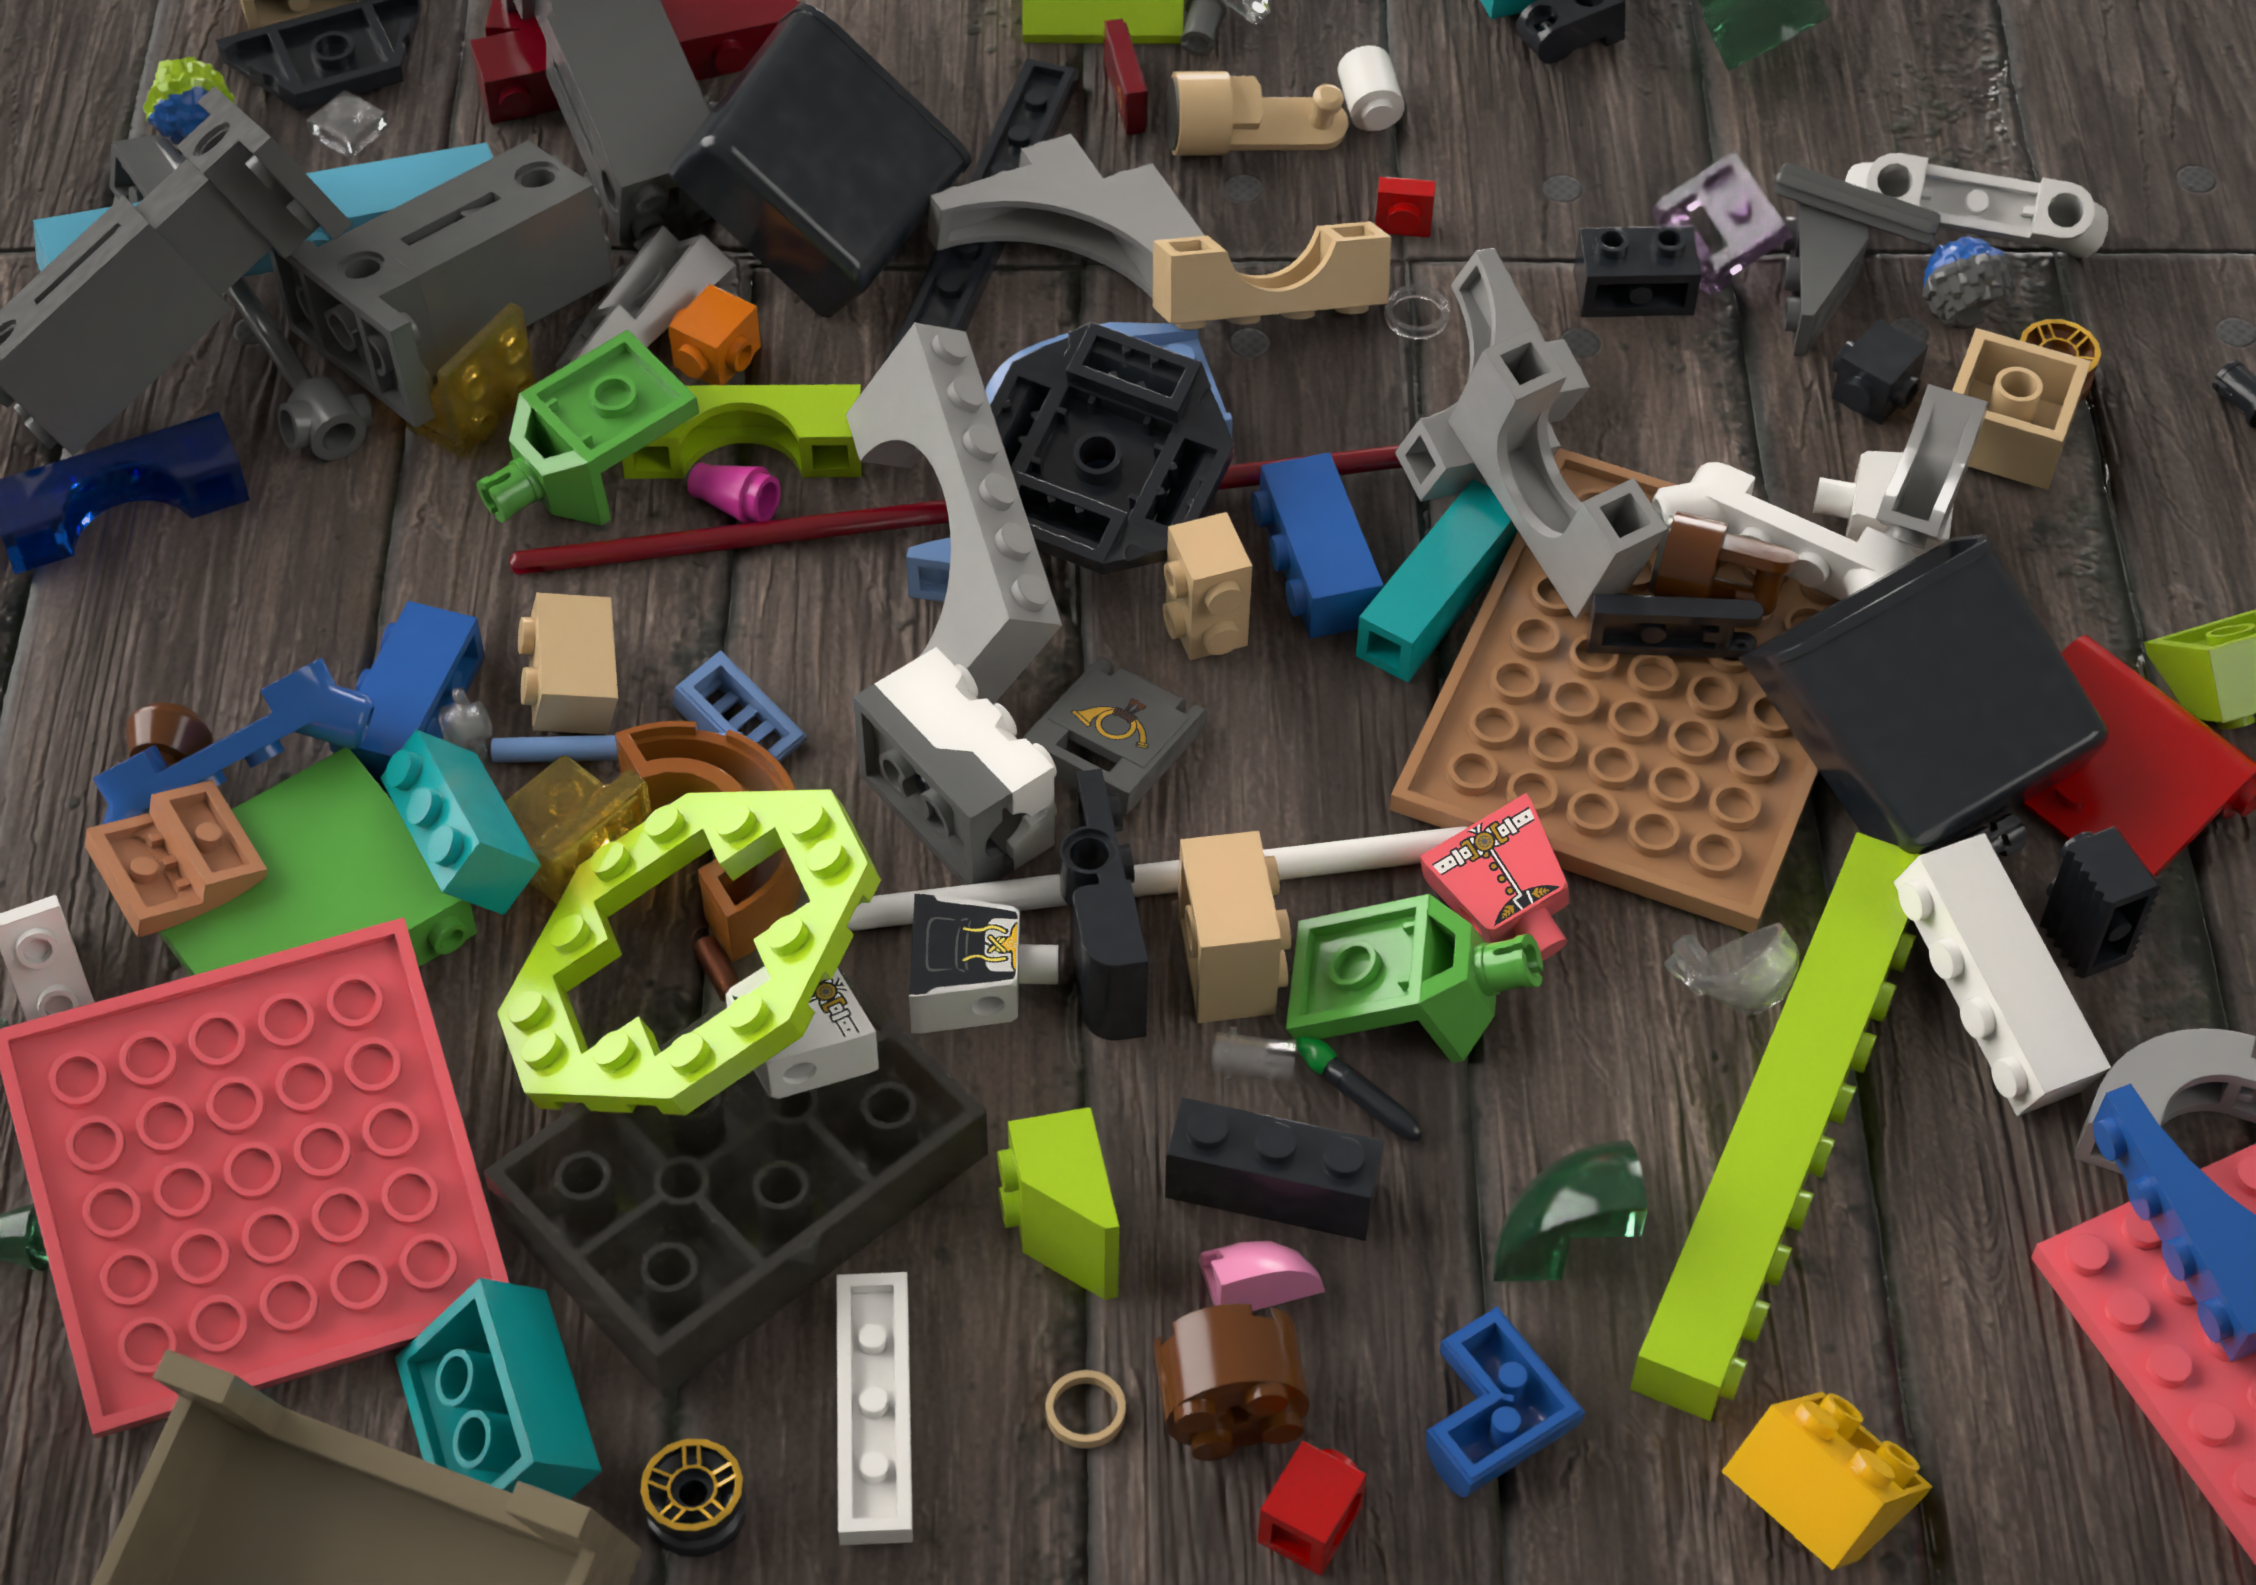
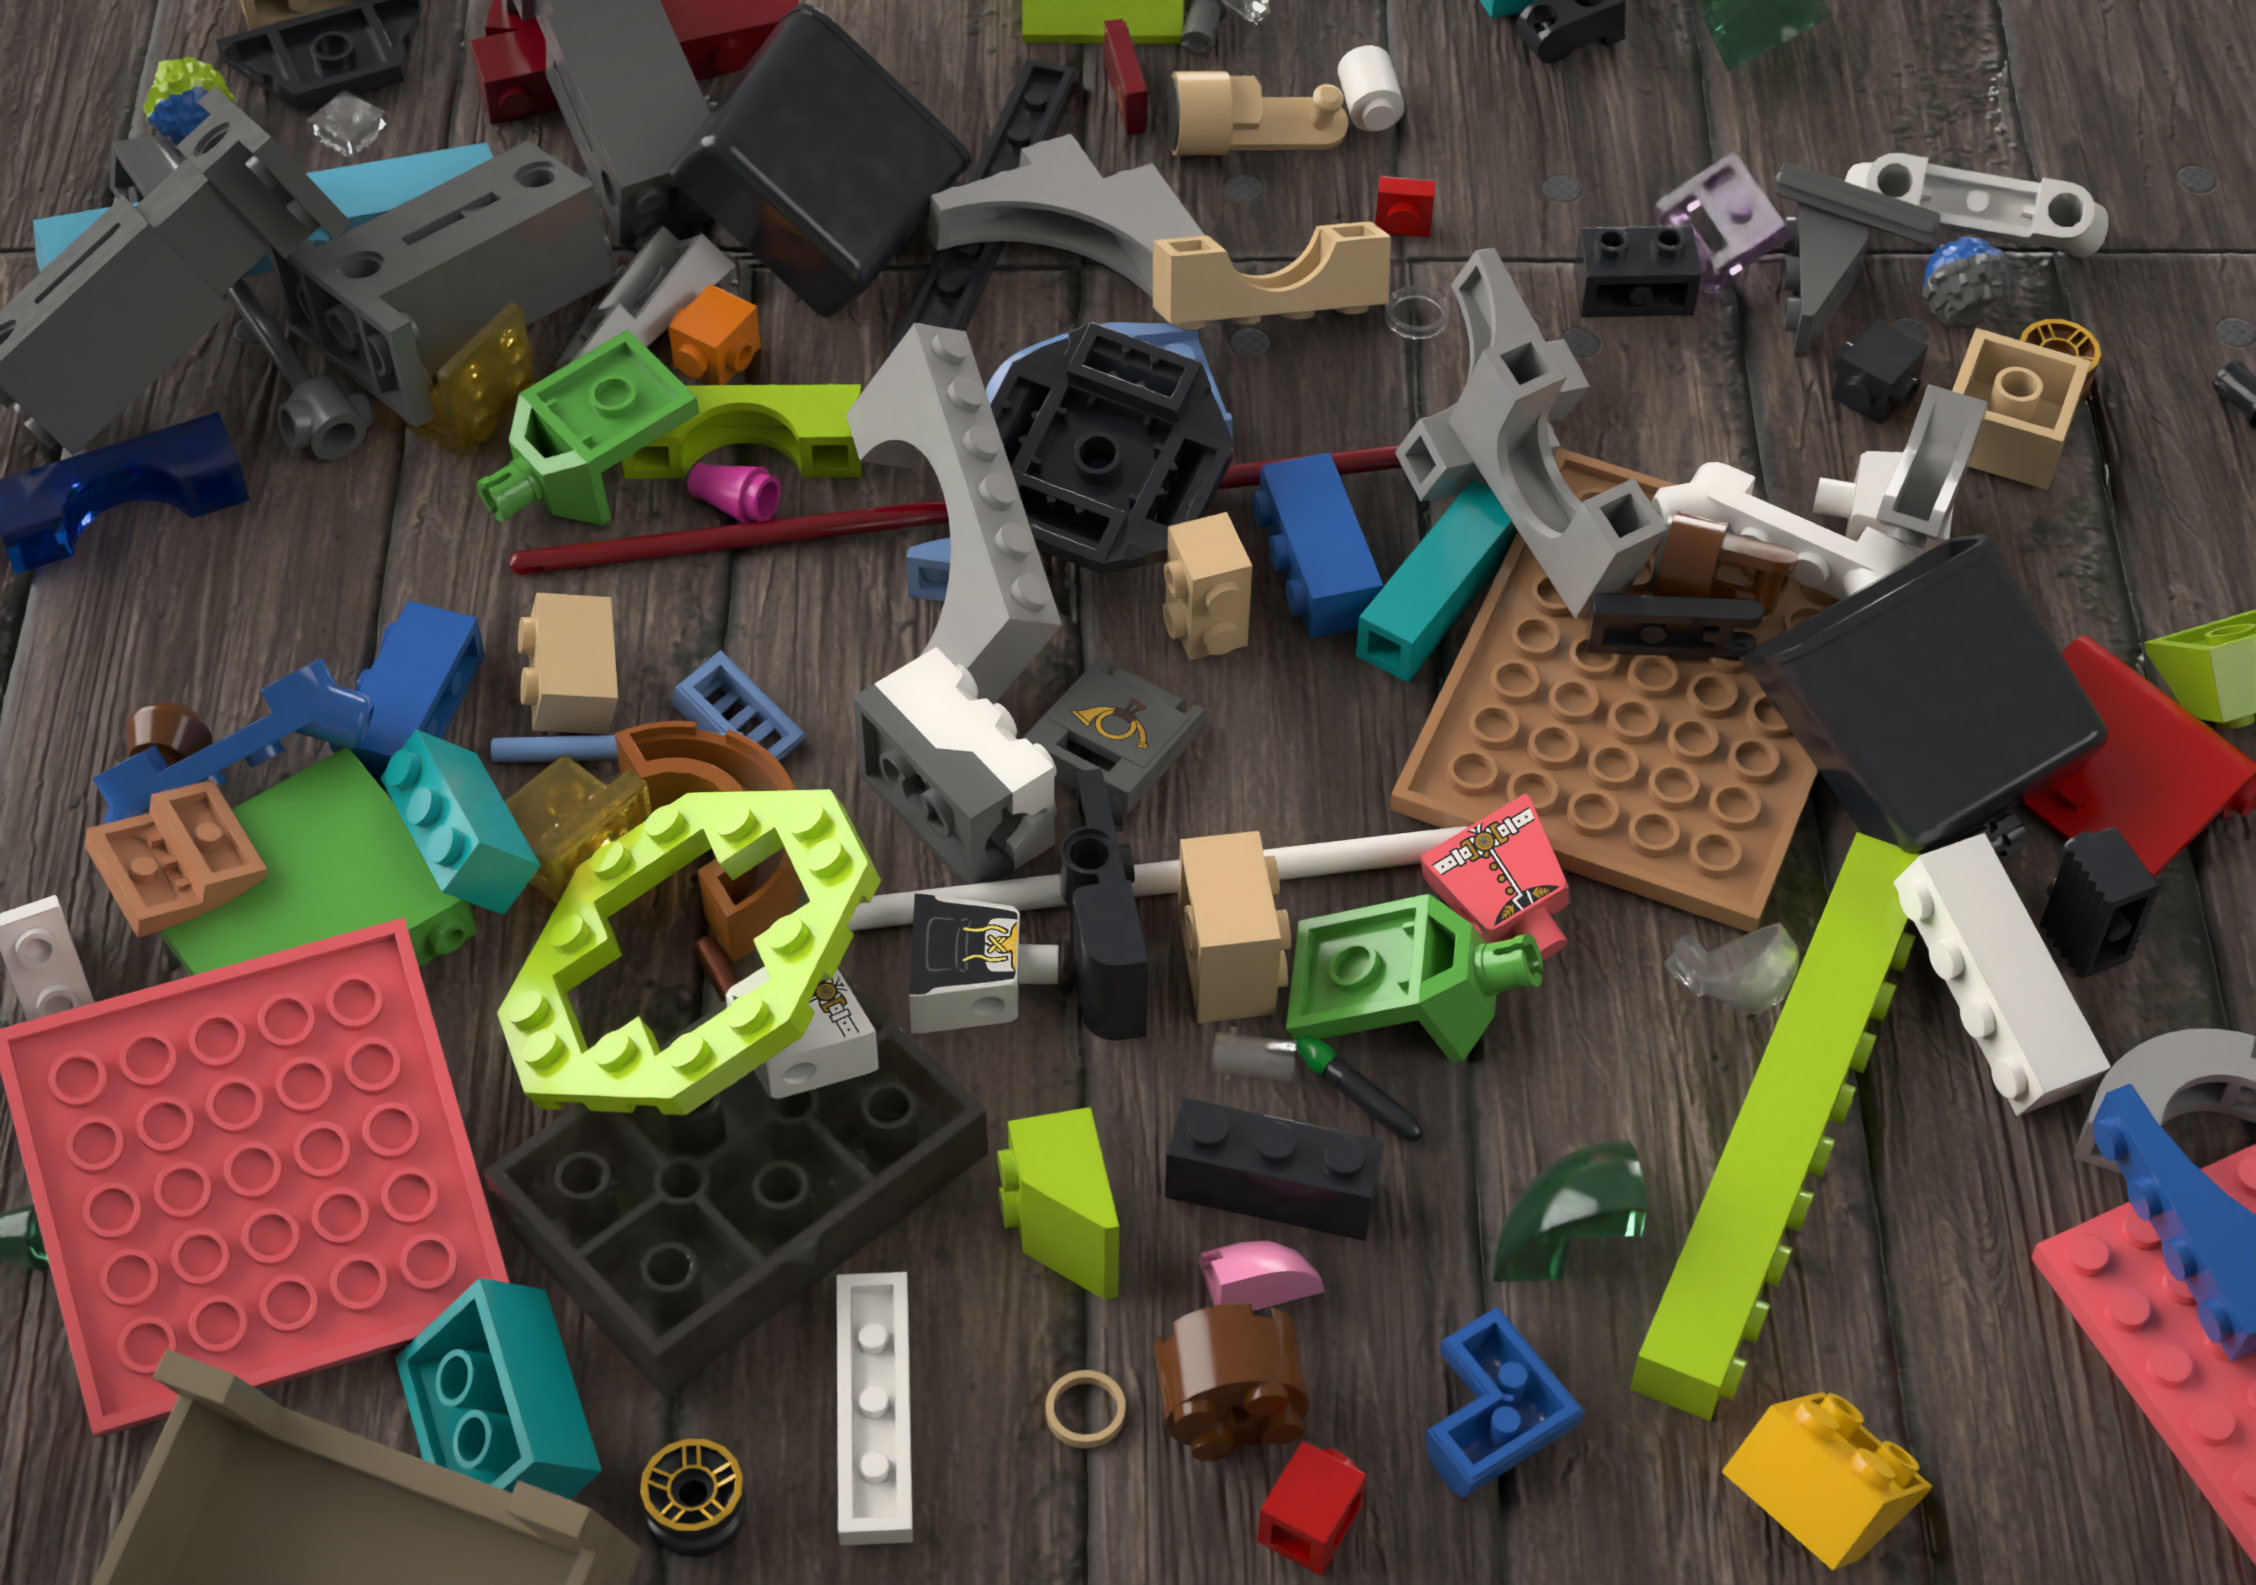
(465, 723): clear plate -> none

